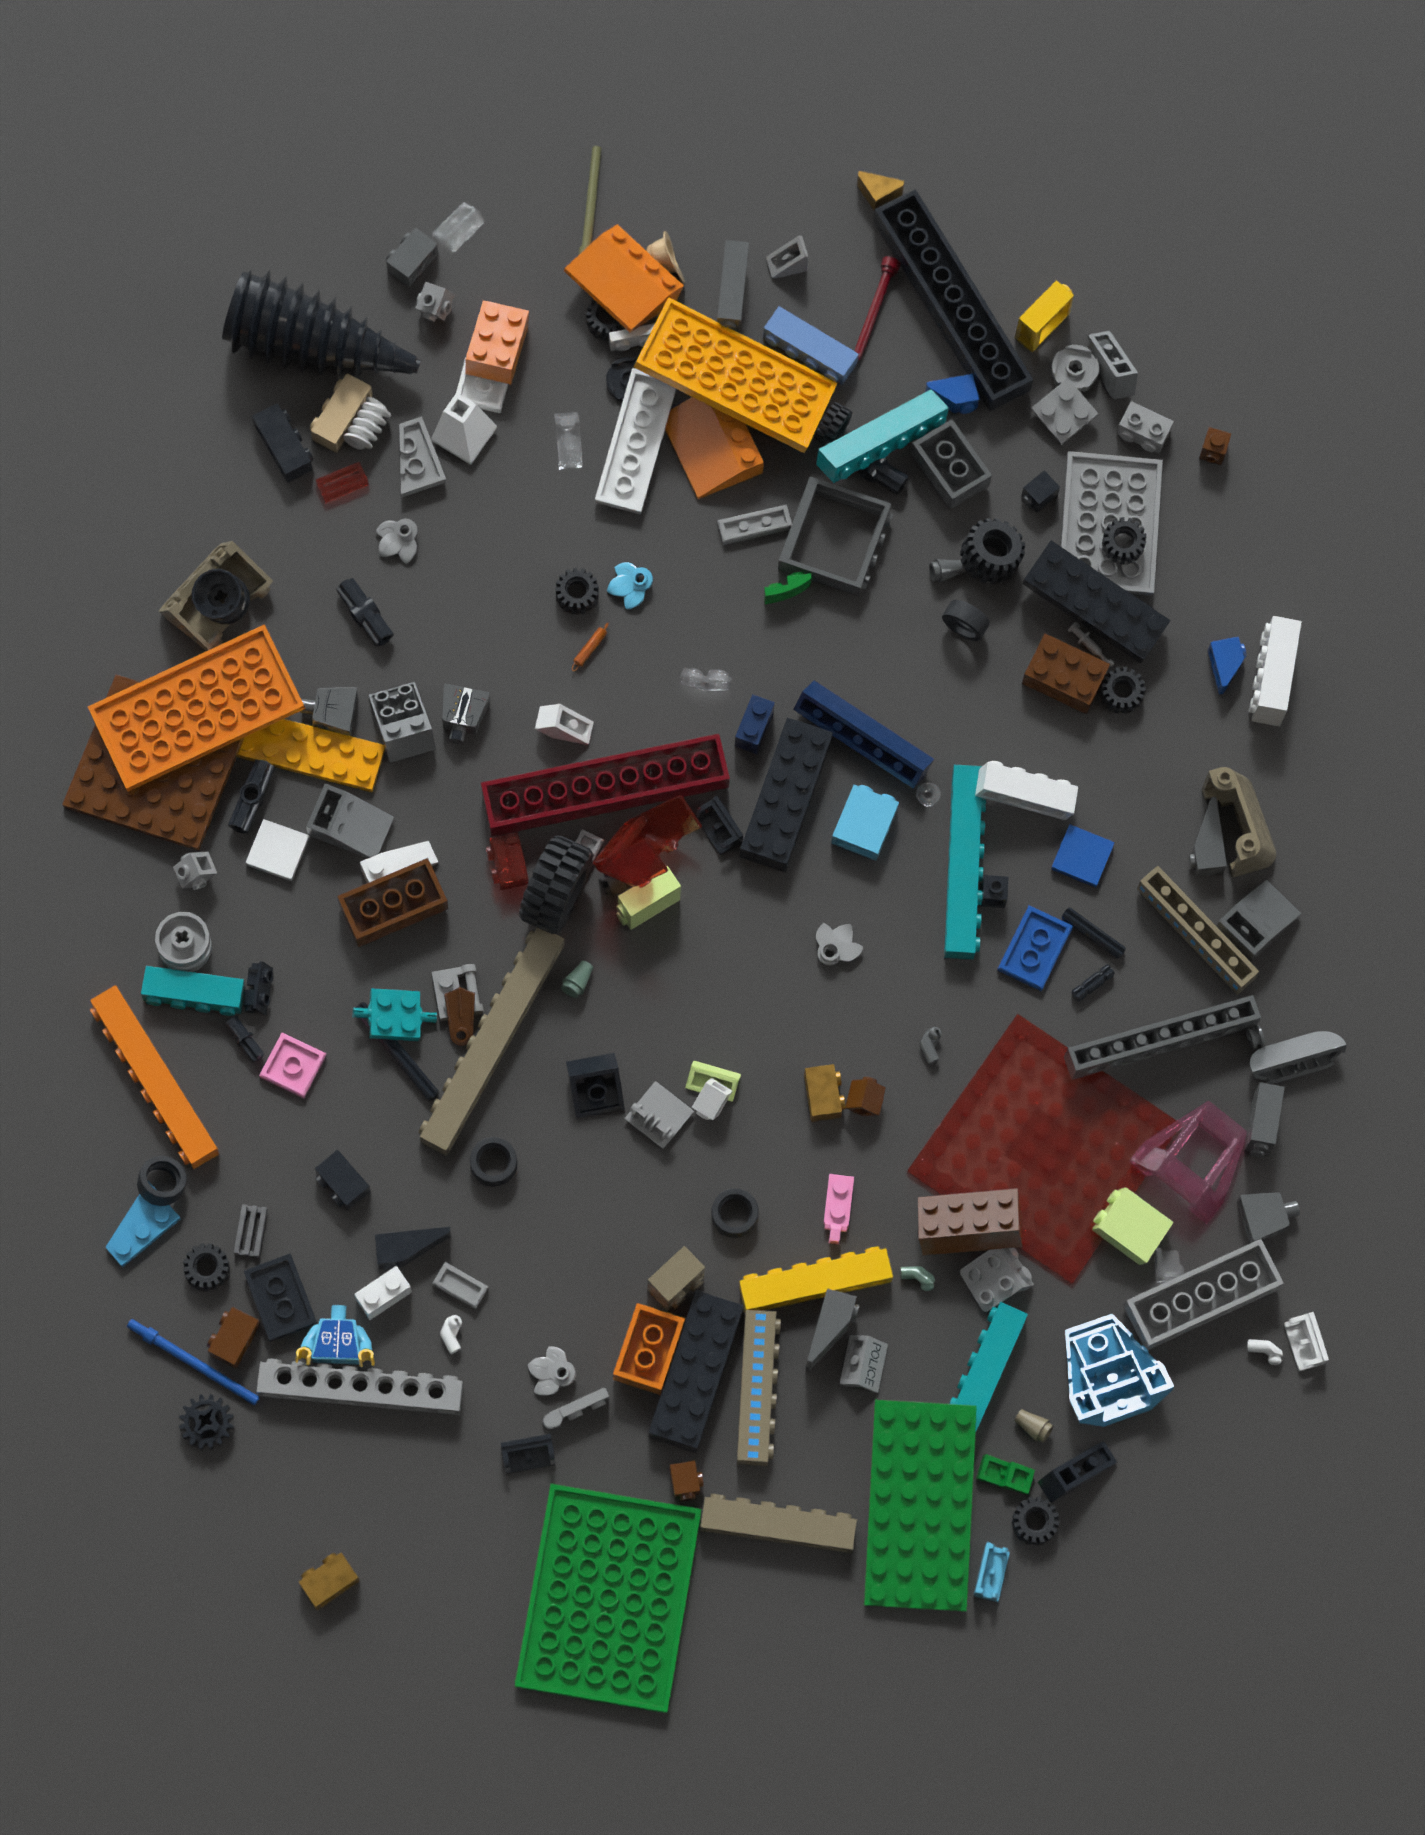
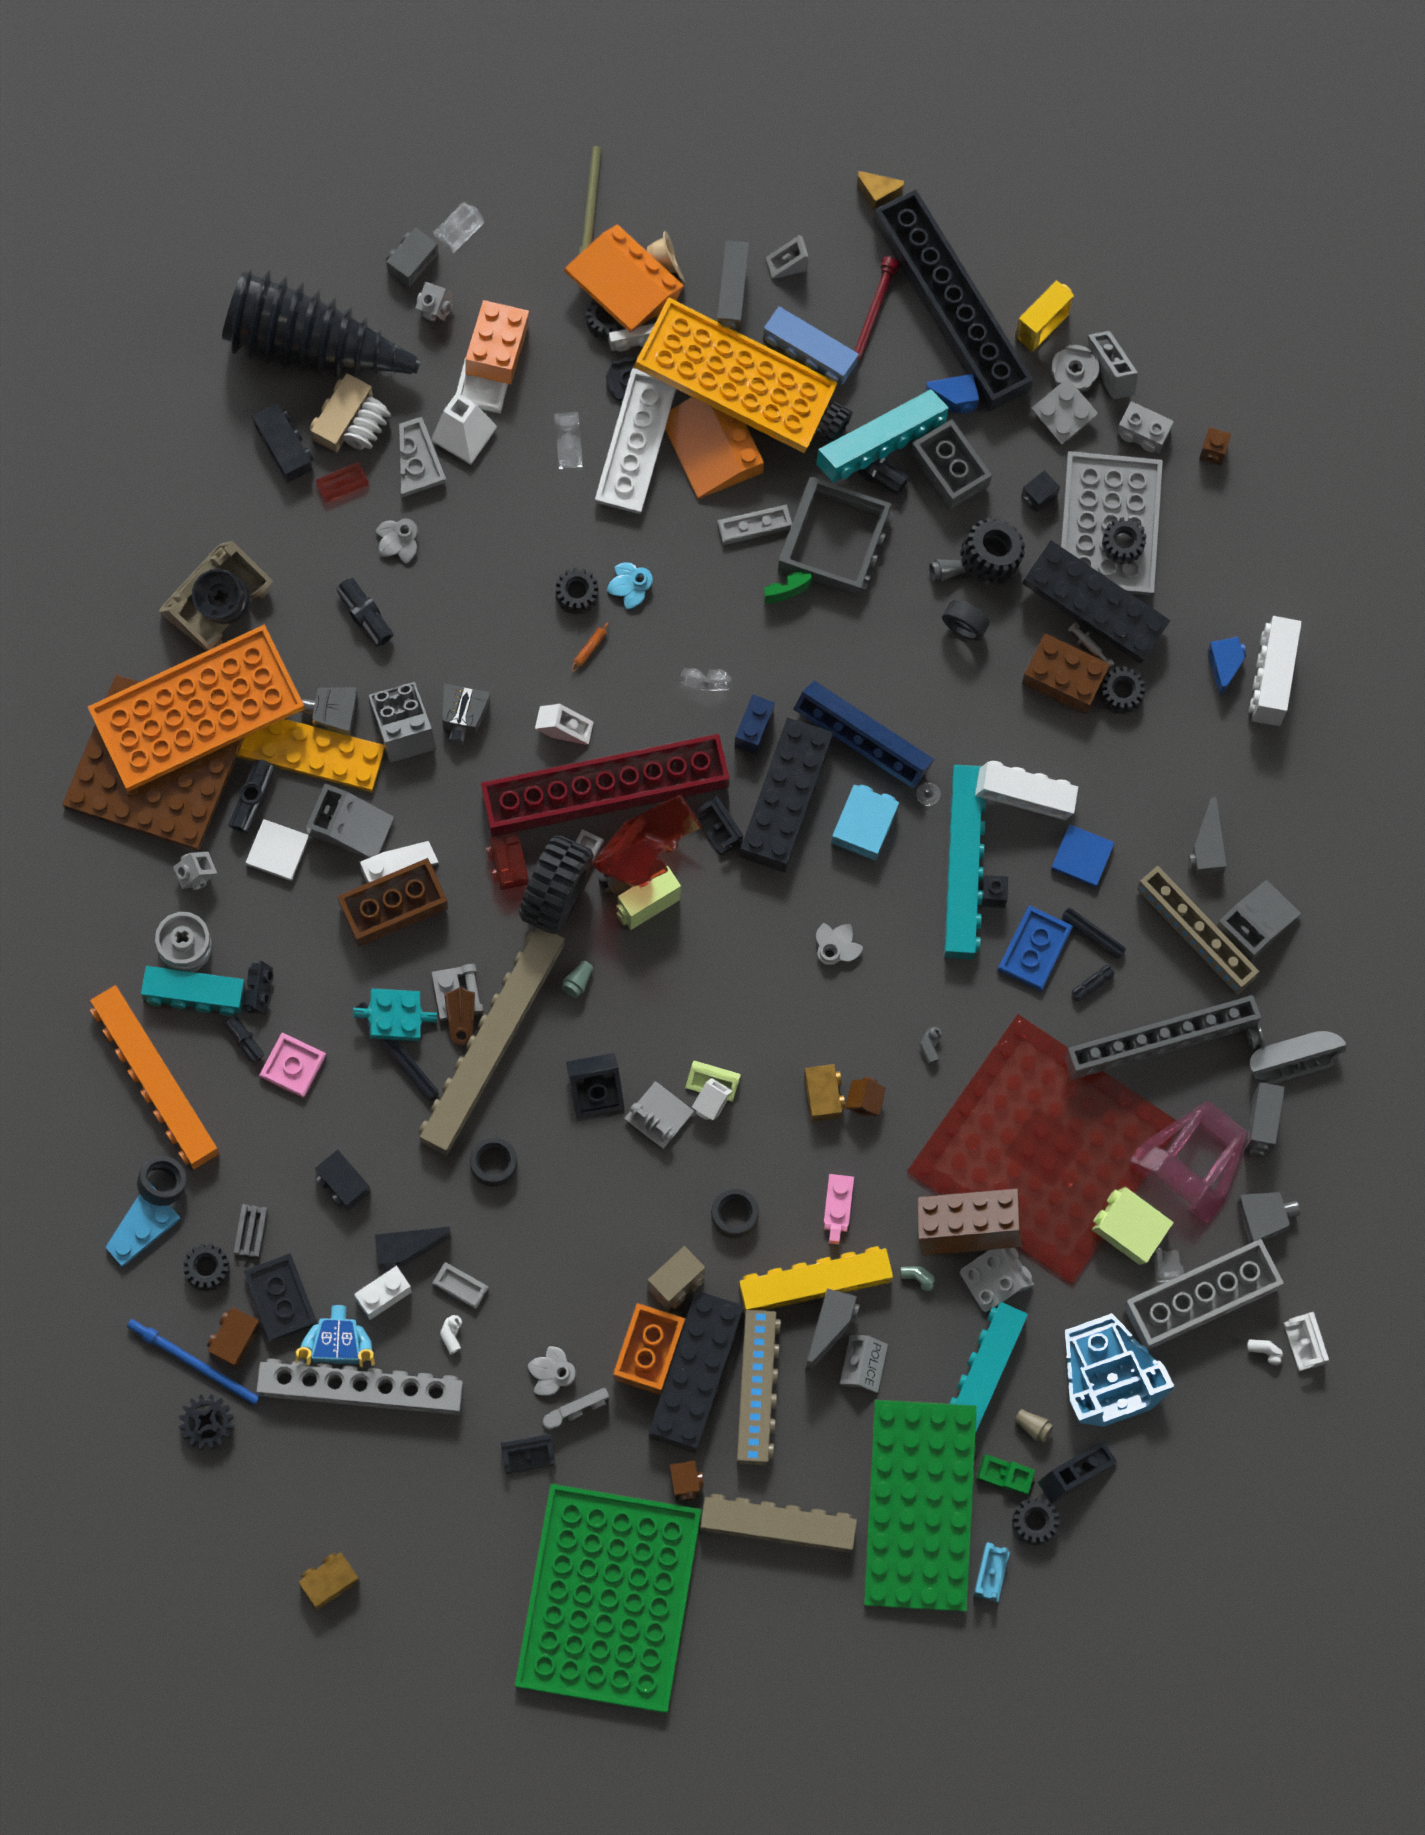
(1255, 846): dark tan windscreen -> none

